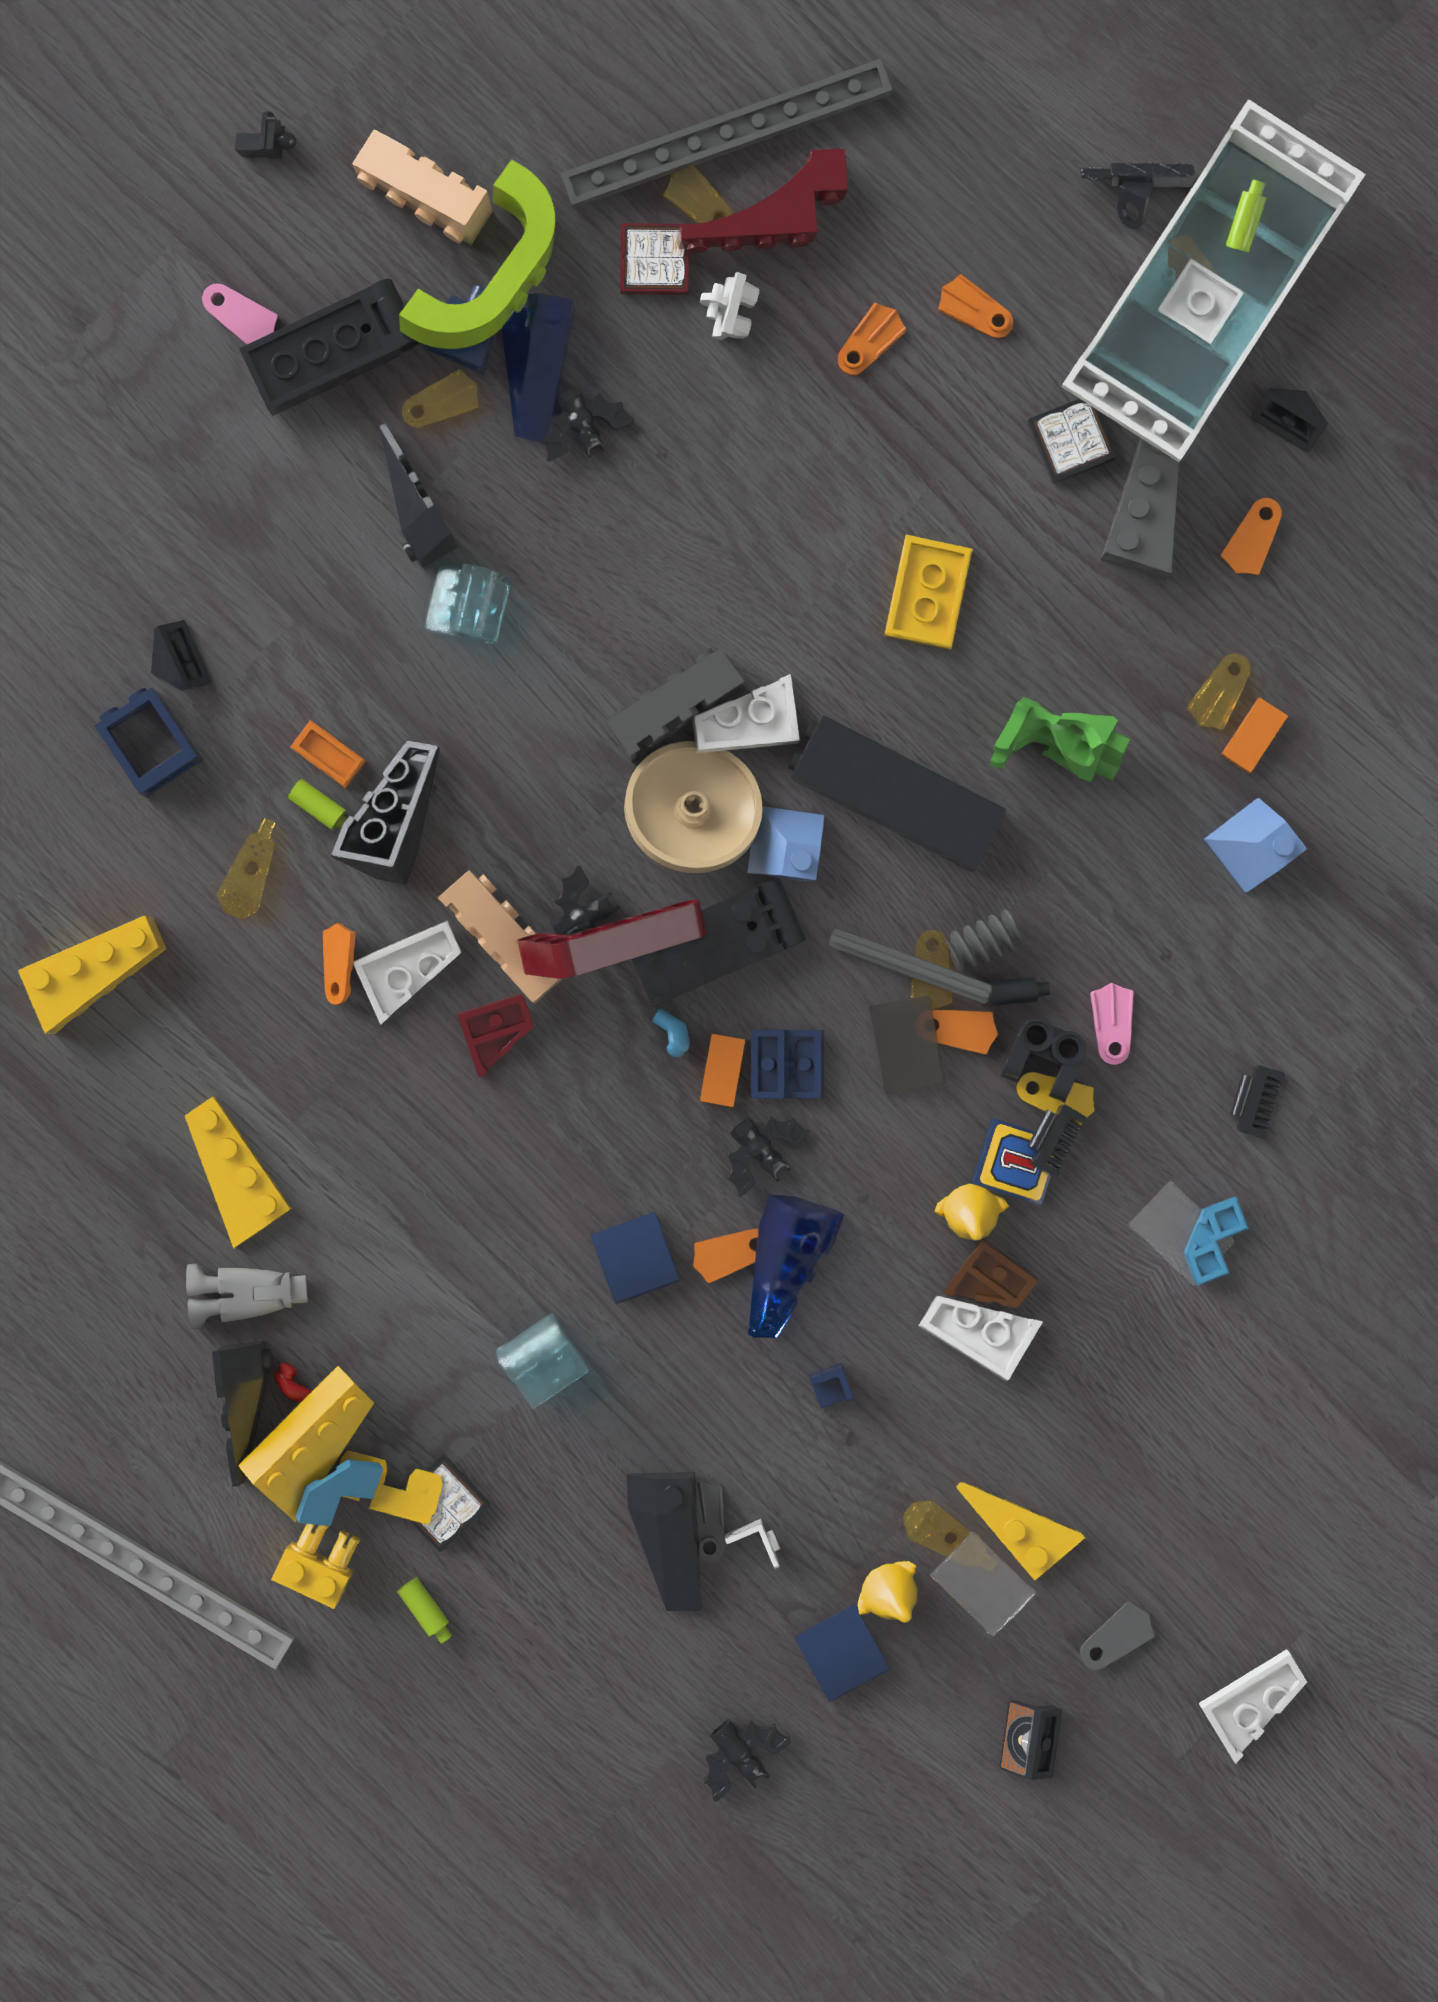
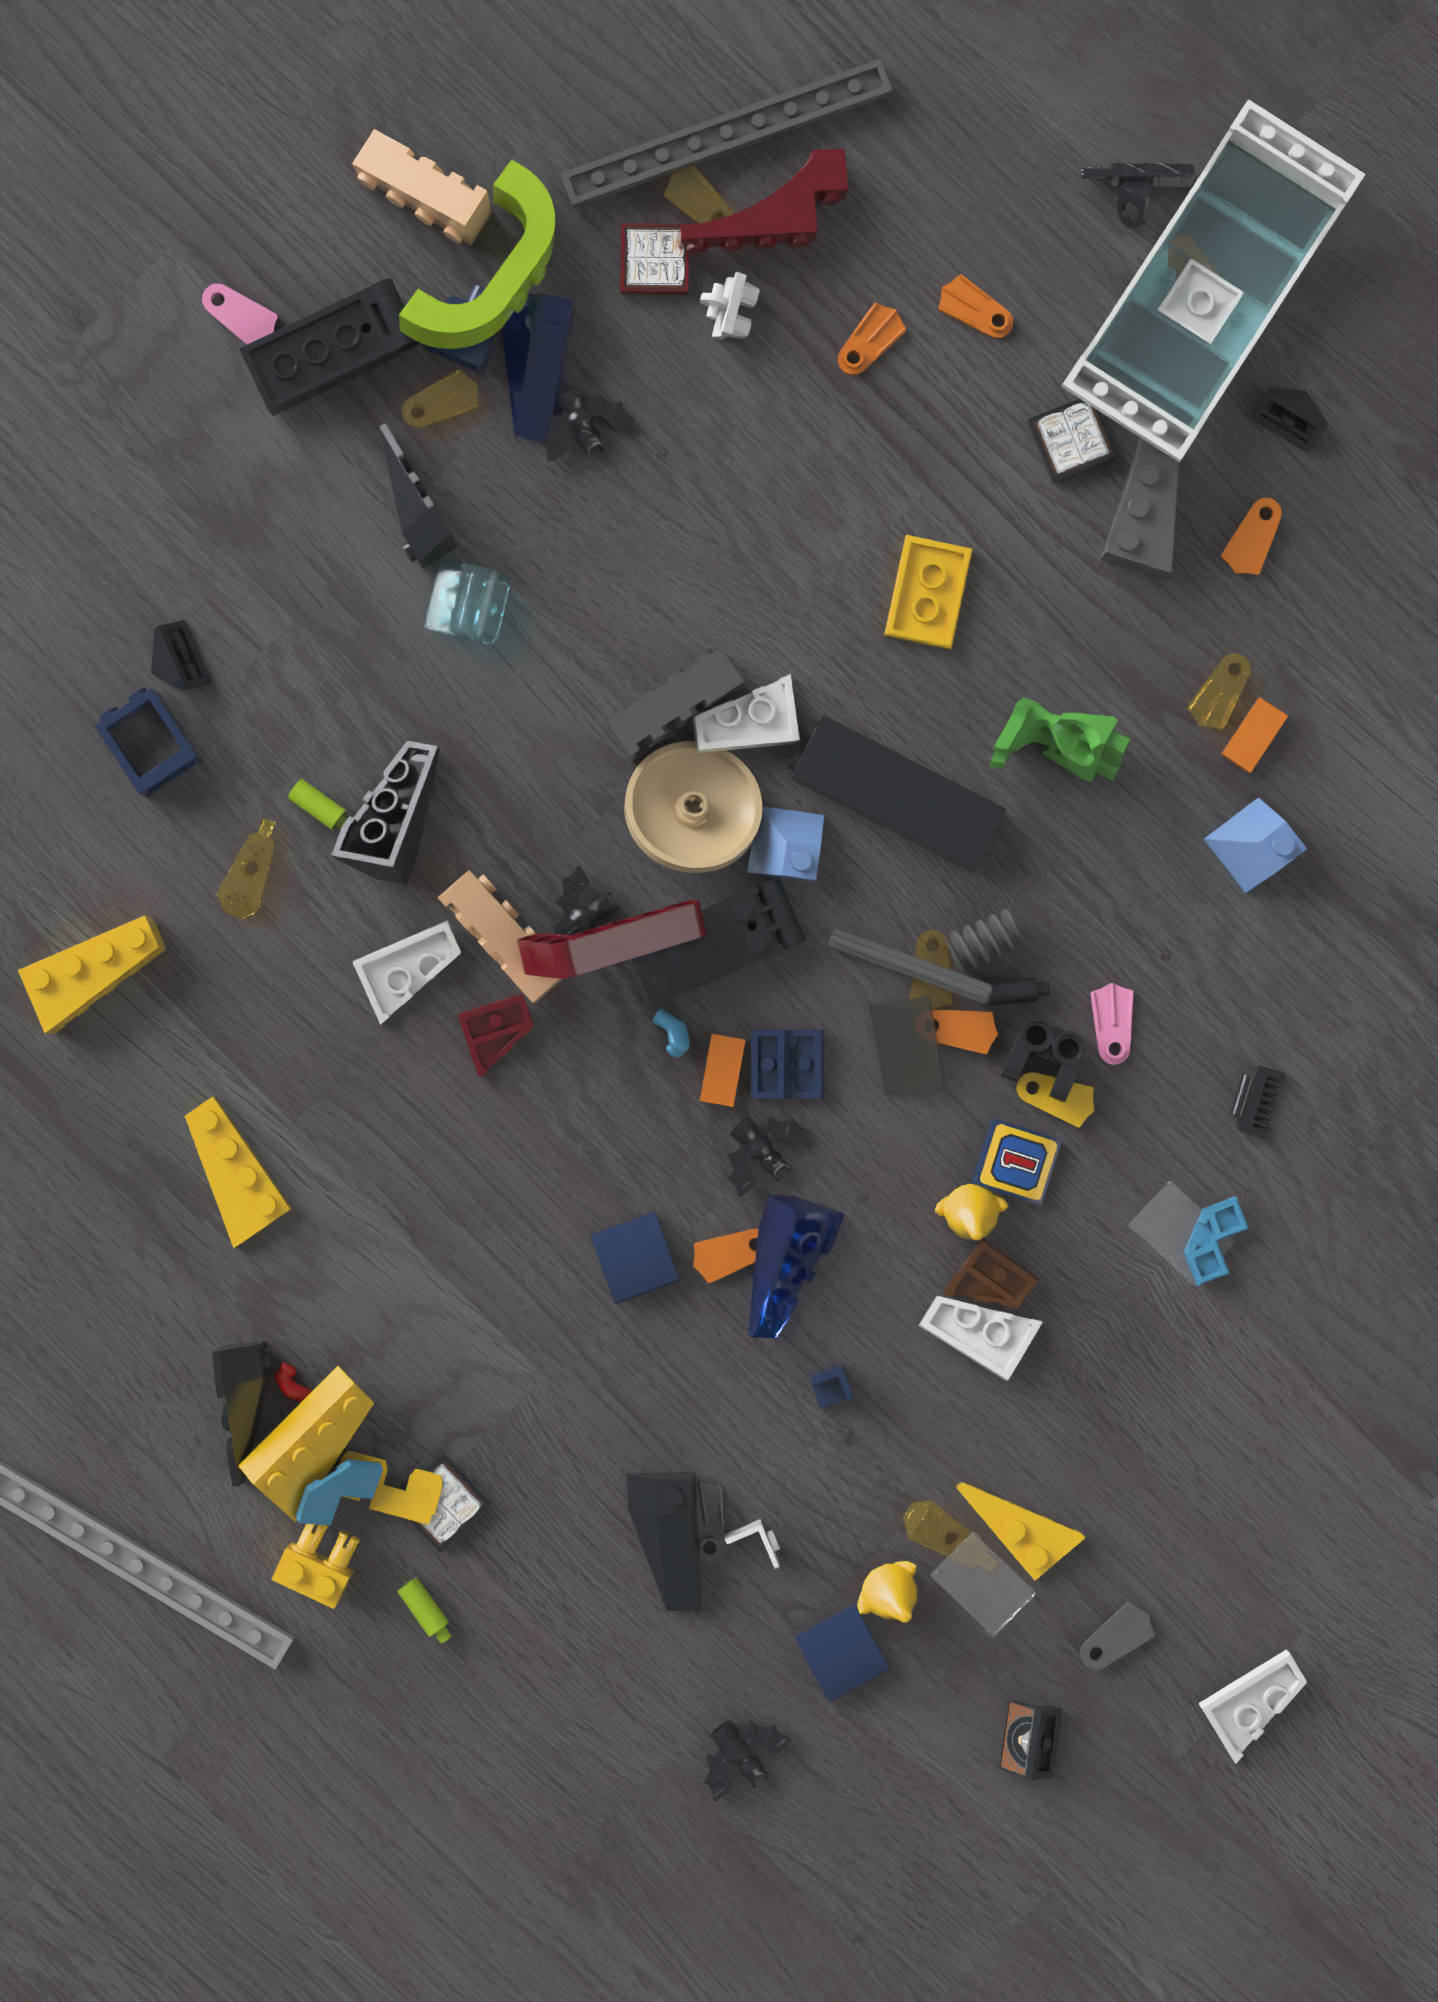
(243, 1293): light grey piece -> none
(268, 142): black piece -> none
(328, 754): orange tile -> none
(338, 962): orange piece -> none
(542, 1360): clear light blue brick -> none
(1047, 1136): black piece -> none
(1247, 217): lime cylinder -> none

